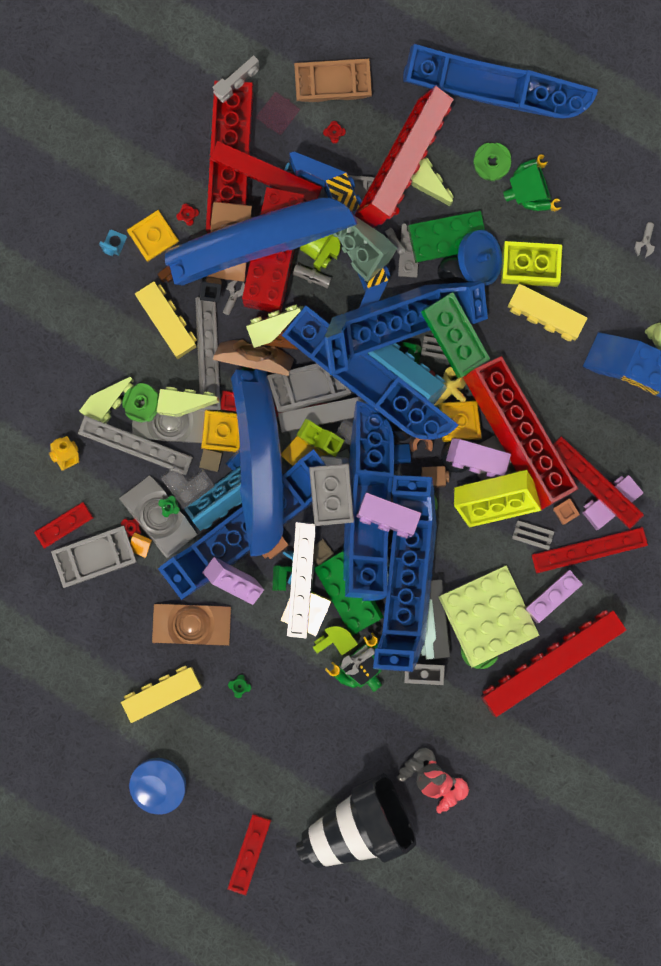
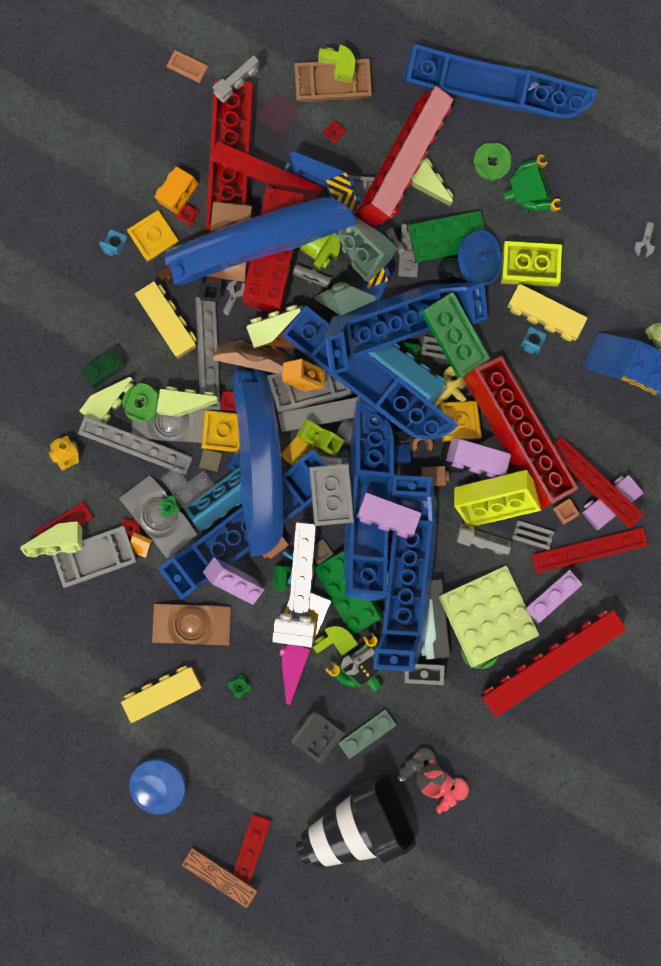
(60, 538): none -> yellowish green slope
(102, 369): none -> dark green brick
(176, 190): none -> light orange brick
(187, 66): none -> nougat tile
(220, 878): none -> nougat tile
(292, 664): none -> dark pink slope
(294, 630): none -> white brick
(303, 375): none -> light orange brick
(317, 737): none -> dark grey bracket
(343, 60): none -> lime brick
(344, 298): none -> sand green wedge
(367, 734): none -> sand green plate
(468, 535): none -> light grey plate
(530, 347): none -> dark azure bracket

